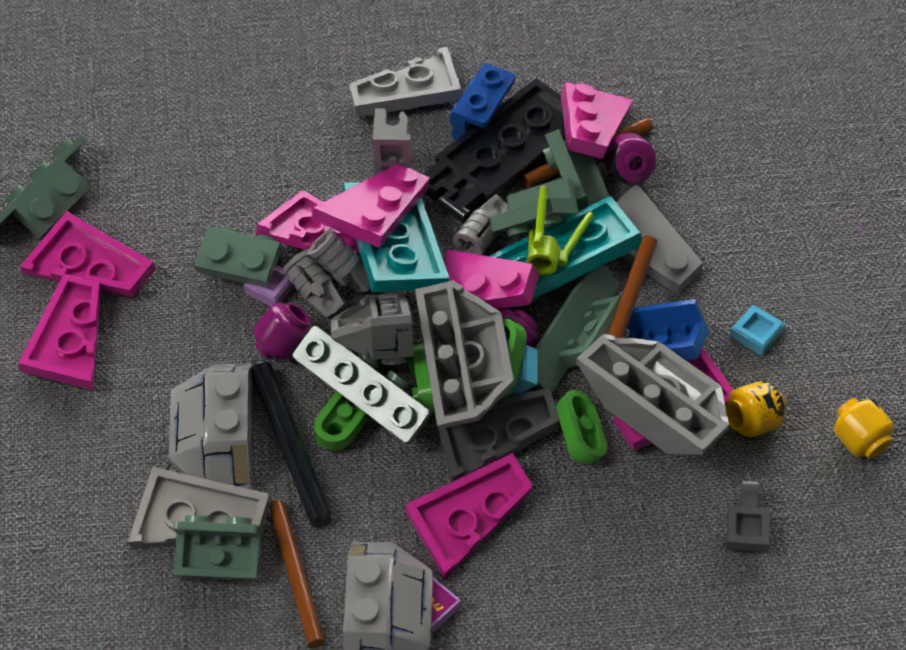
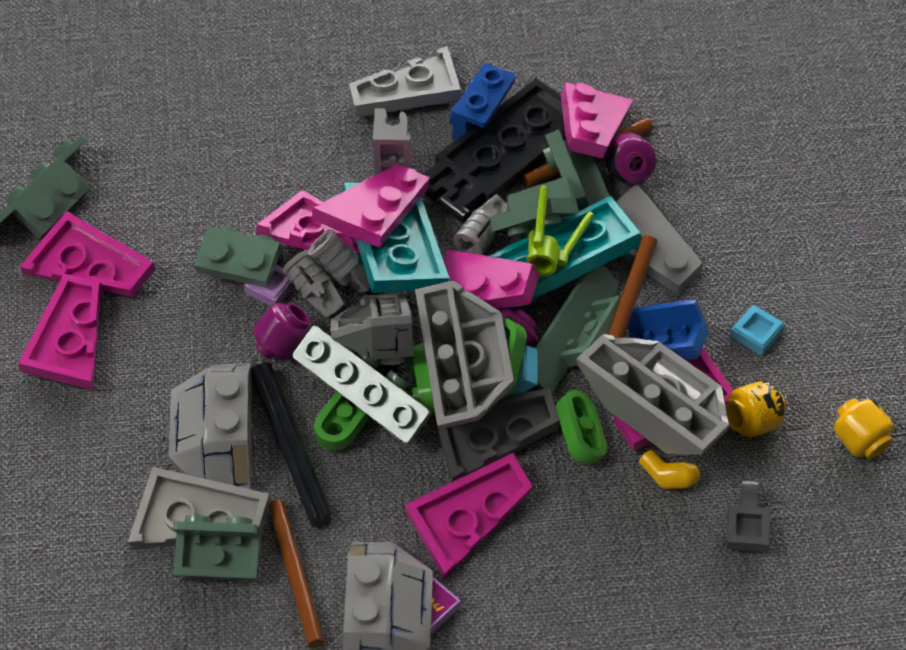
(669, 475): none -> yellow arm

